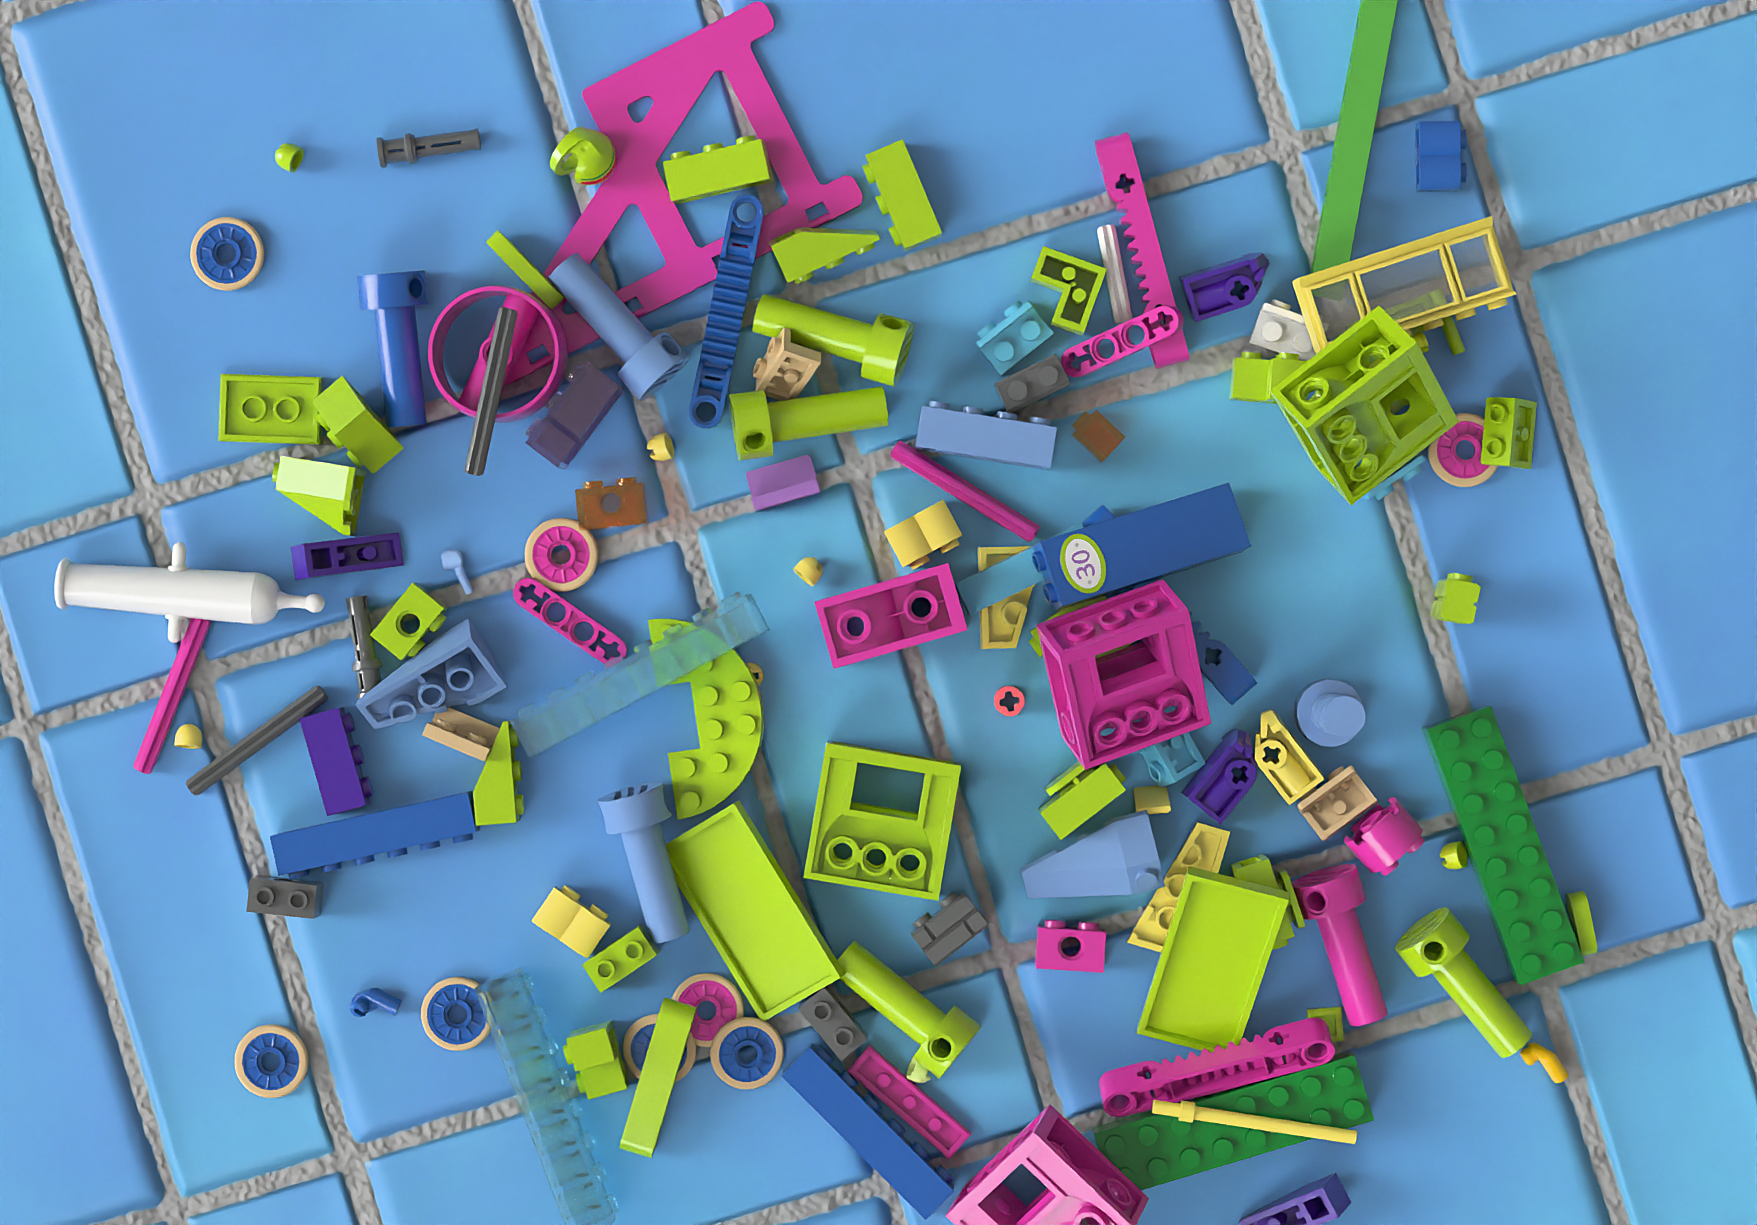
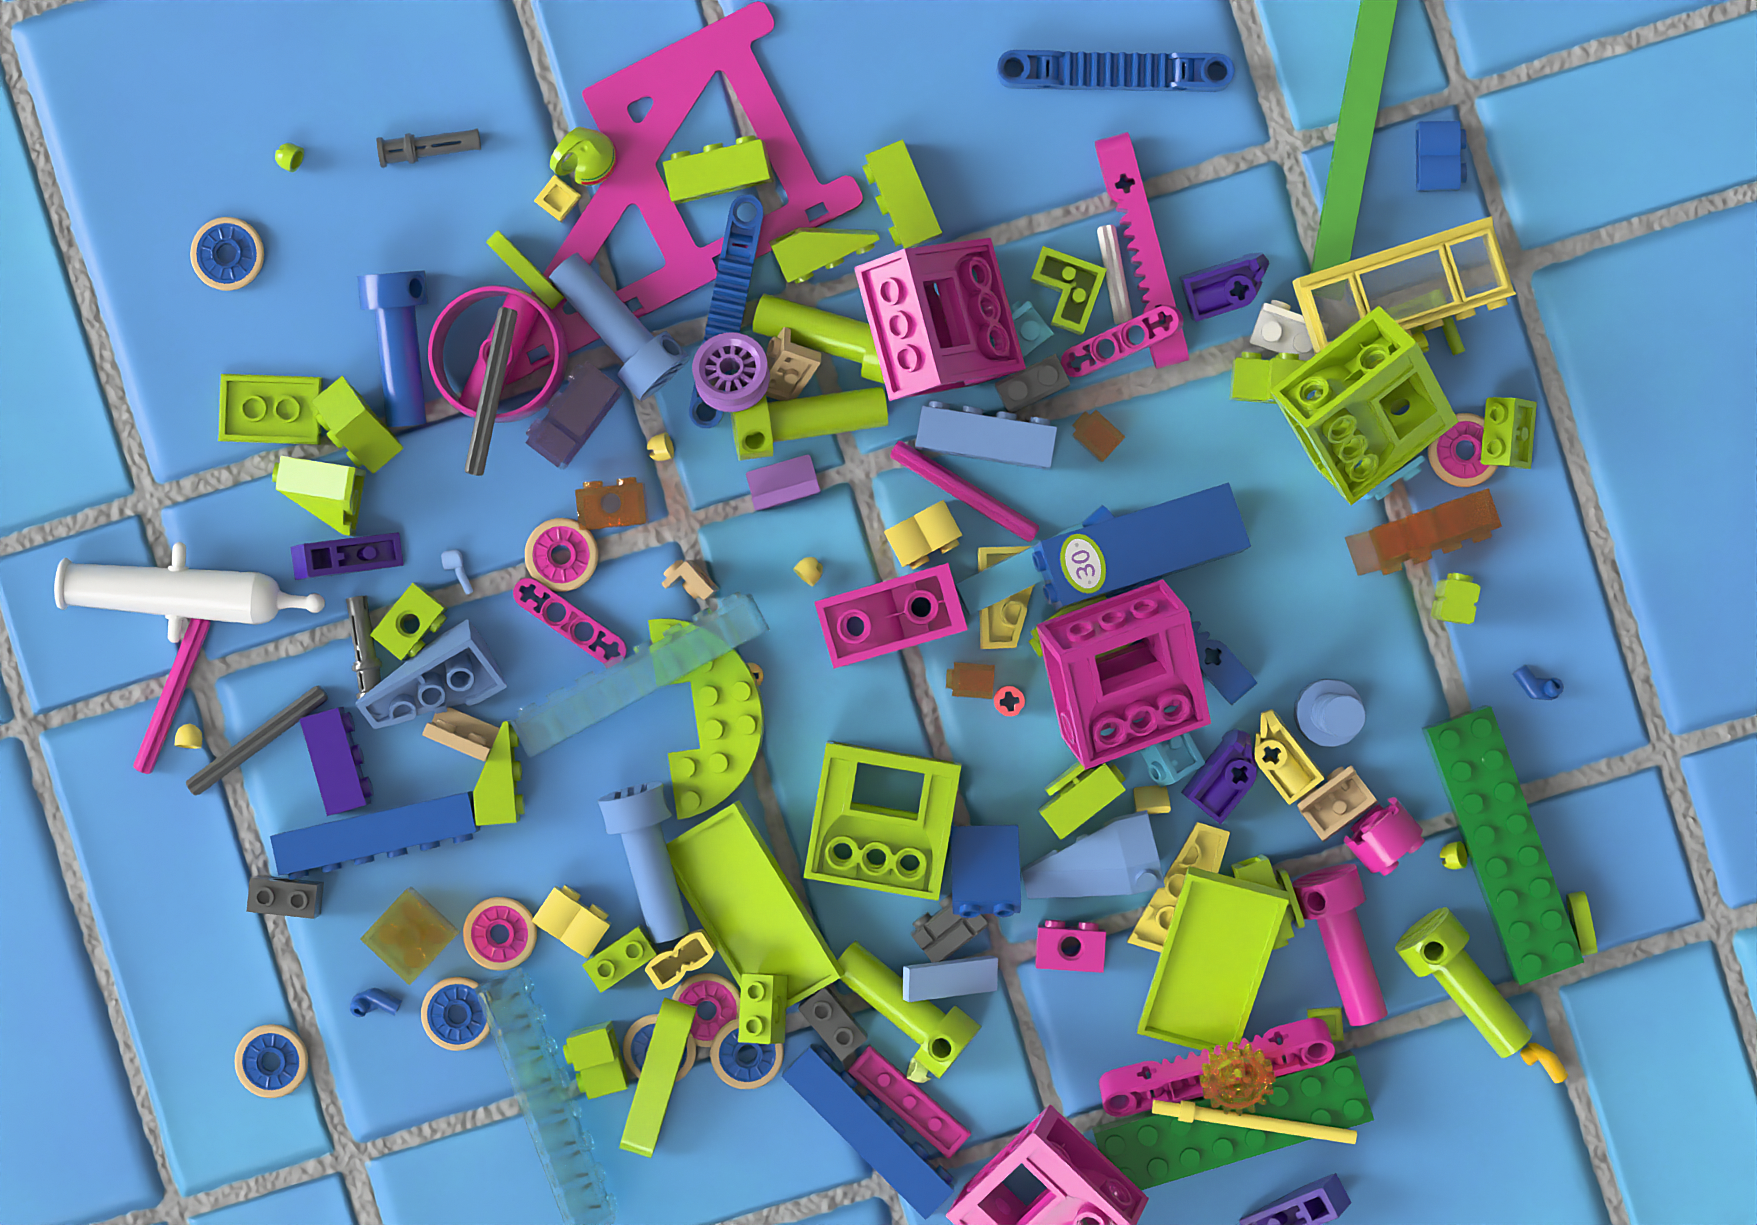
(410, 935): none -> clear yellow brick
(478, 933): none -> wheel
(557, 198): none -> light yellow tile
(672, 963): none -> light yellow brick
(696, 580): none -> tan bracket
(751, 367): none -> medium lavender wheel
(763, 1008): none -> lime brick
(908, 317): none -> dark pink piece
(950, 978): none -> light blue tile
(971, 680): none -> clear orange brick
(985, 870): none -> blue panel
(1115, 71): none -> blue gear
(1231, 1064): none -> clear yellow gear
(1424, 532): none -> clear orange wedge
(1538, 687): none -> blue arm

